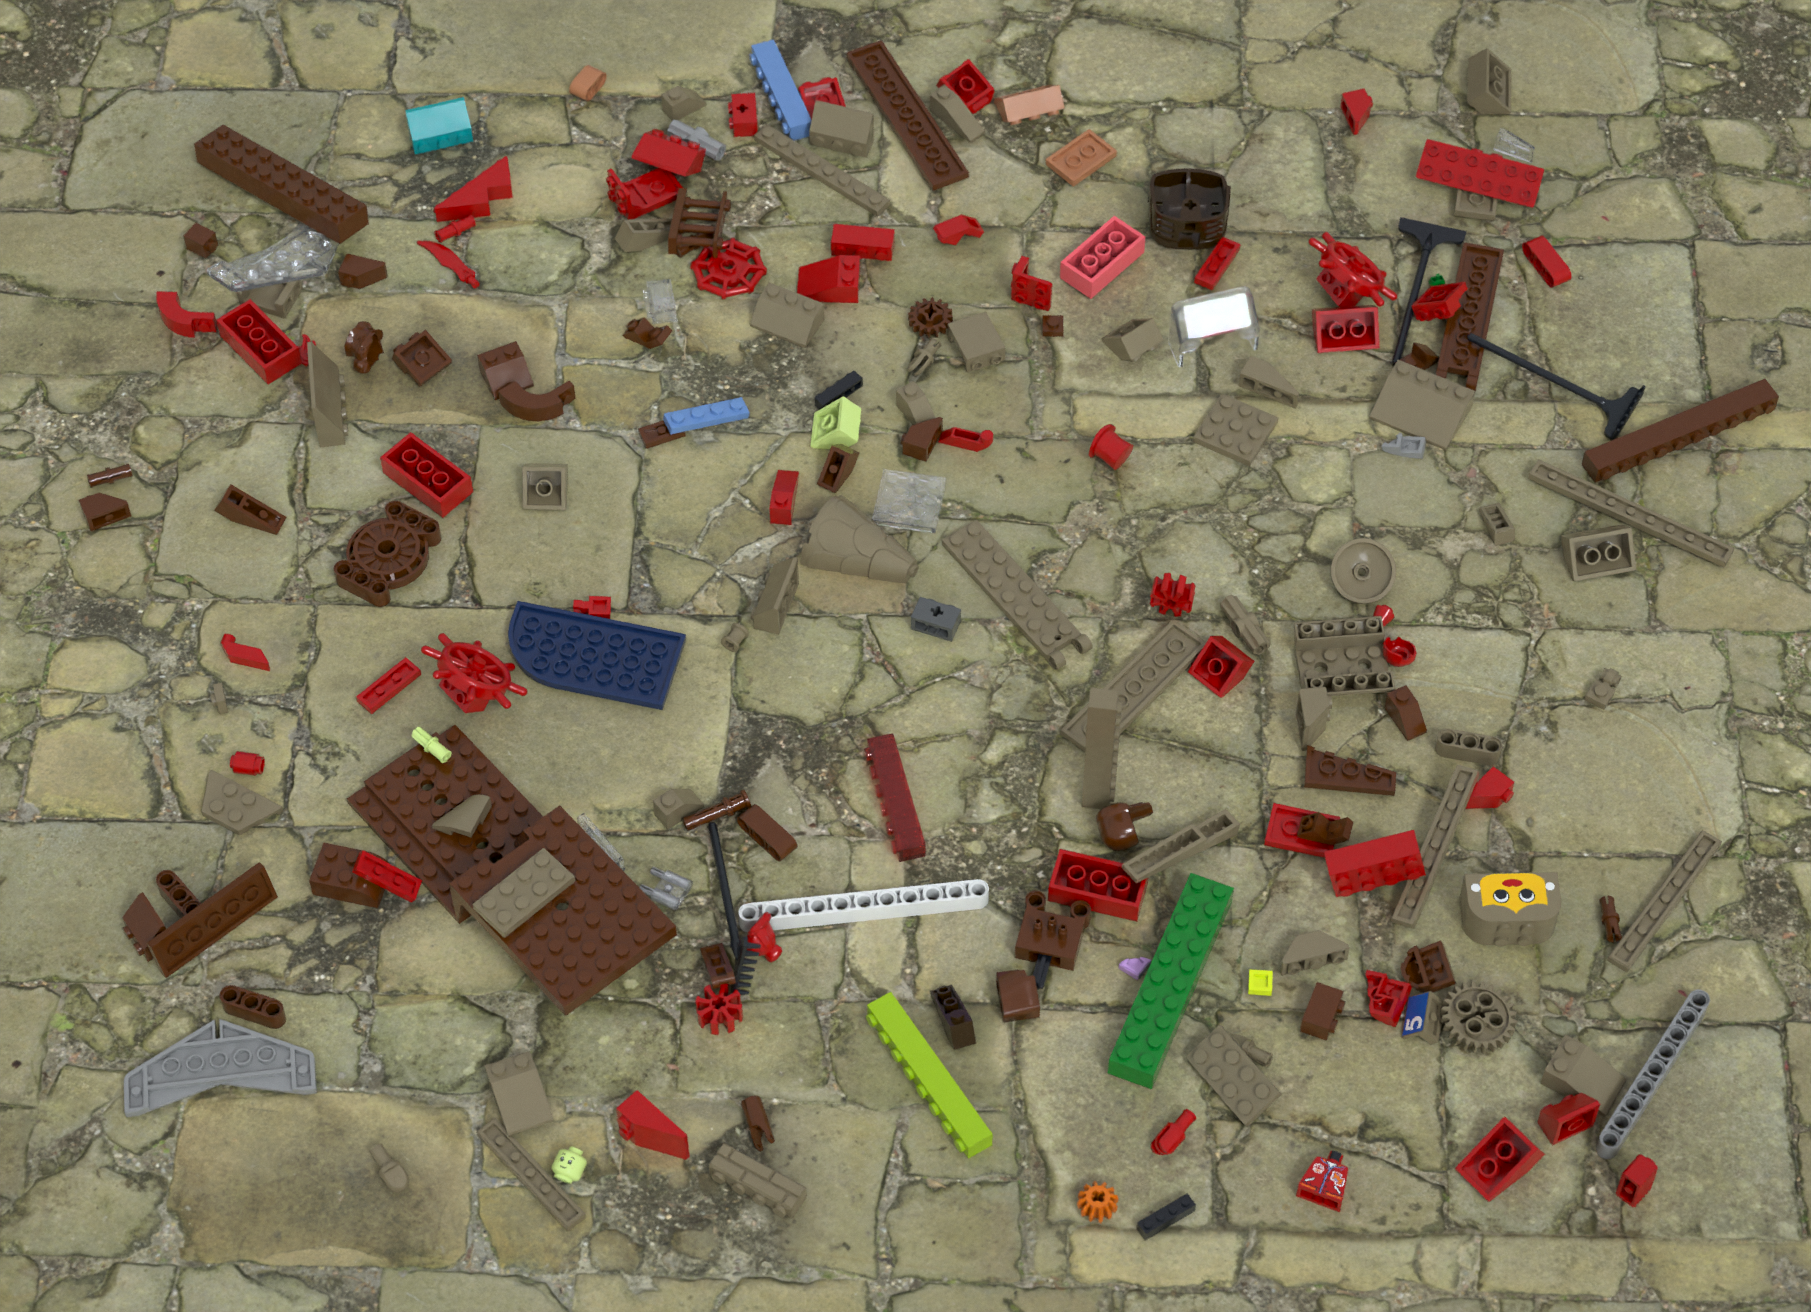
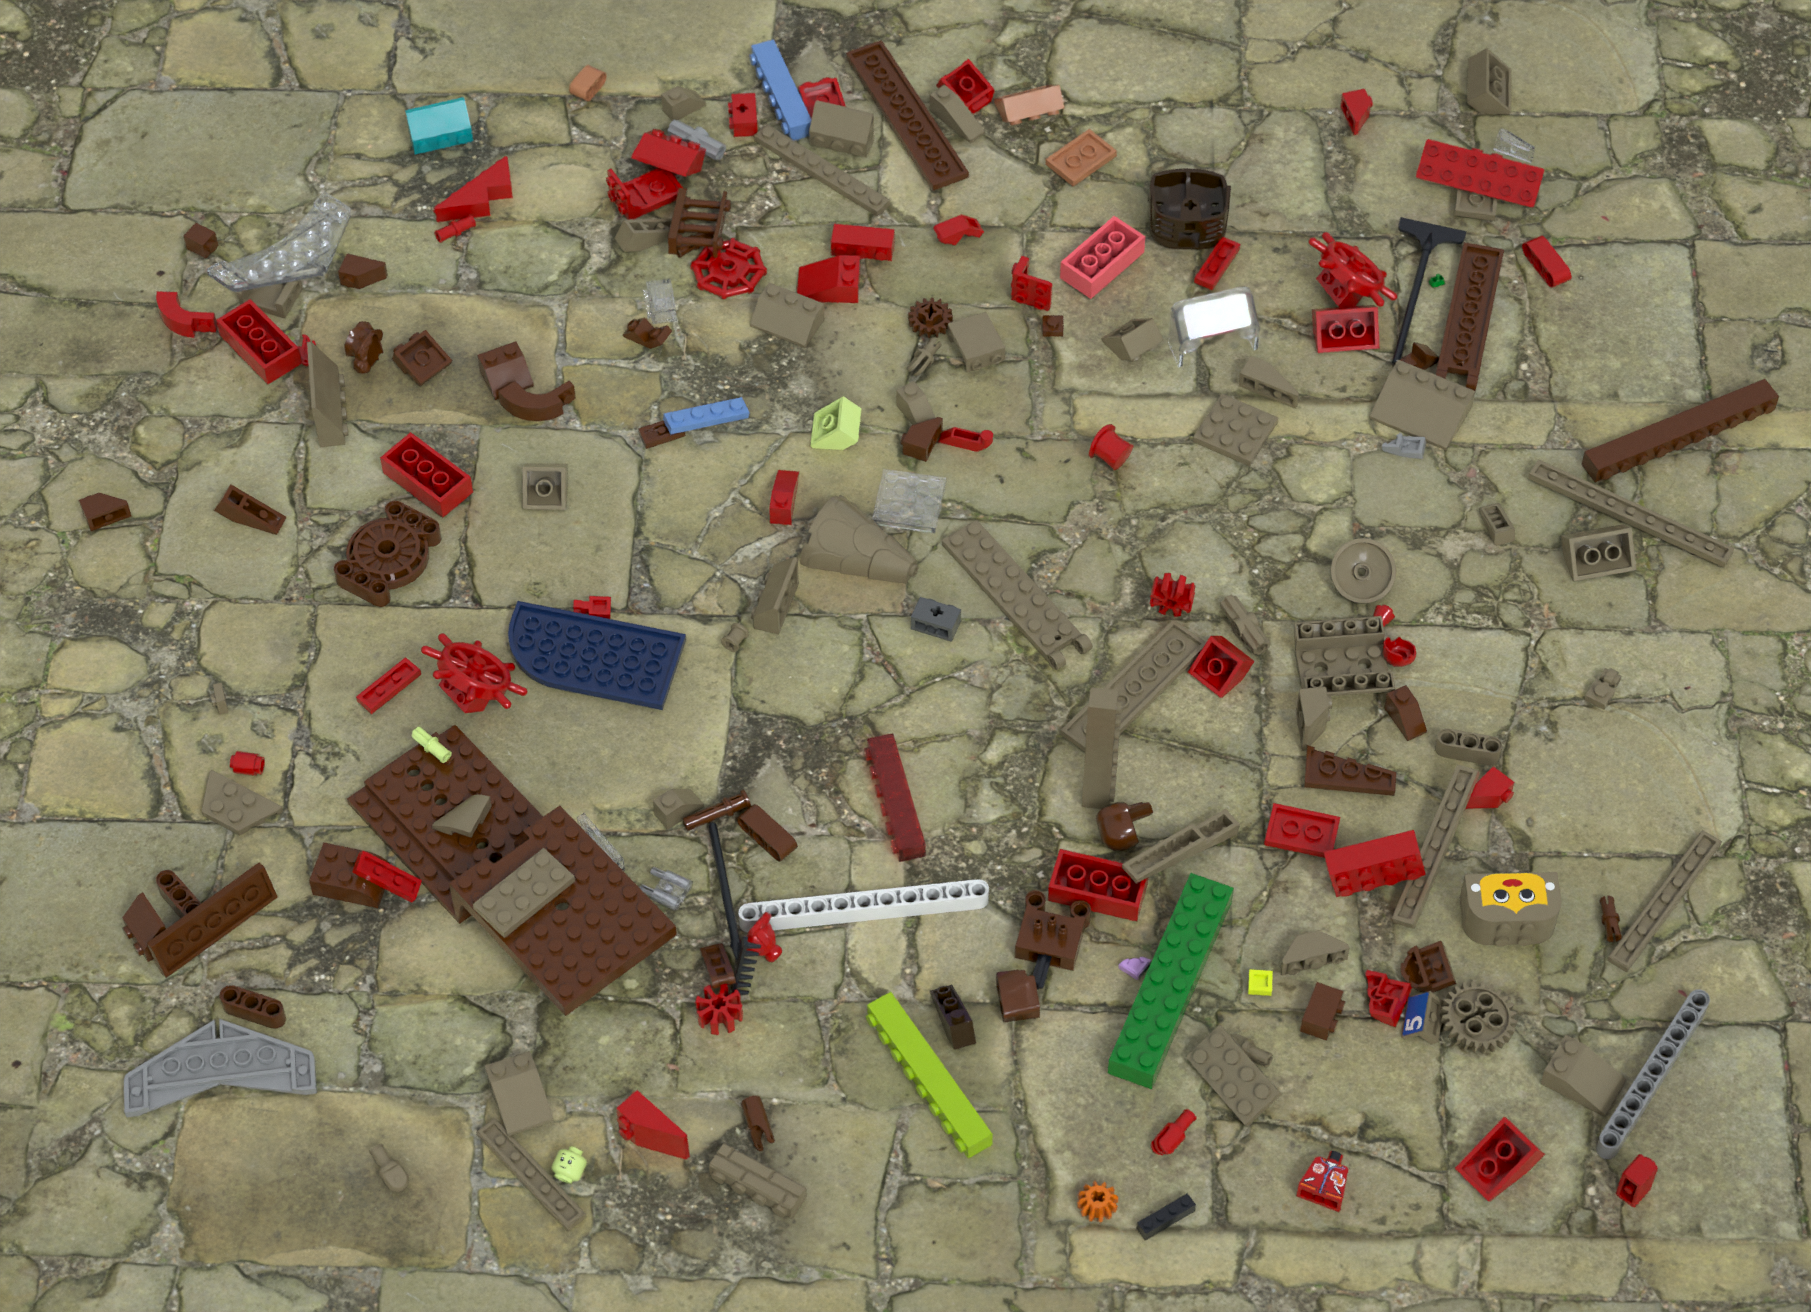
(109, 475): reddish brown pin -> none
(243, 654): red piece -> none
(281, 184): reddish brown brick -> none
(450, 260): red sword -> none
(837, 467): reddish brown slope -> none
(841, 388): black piece -> none
(1321, 830): reddish brown slope -> none
(1439, 301): red plate -> none
(1568, 1117): red slope -> none
(1617, 410): black piece -> none

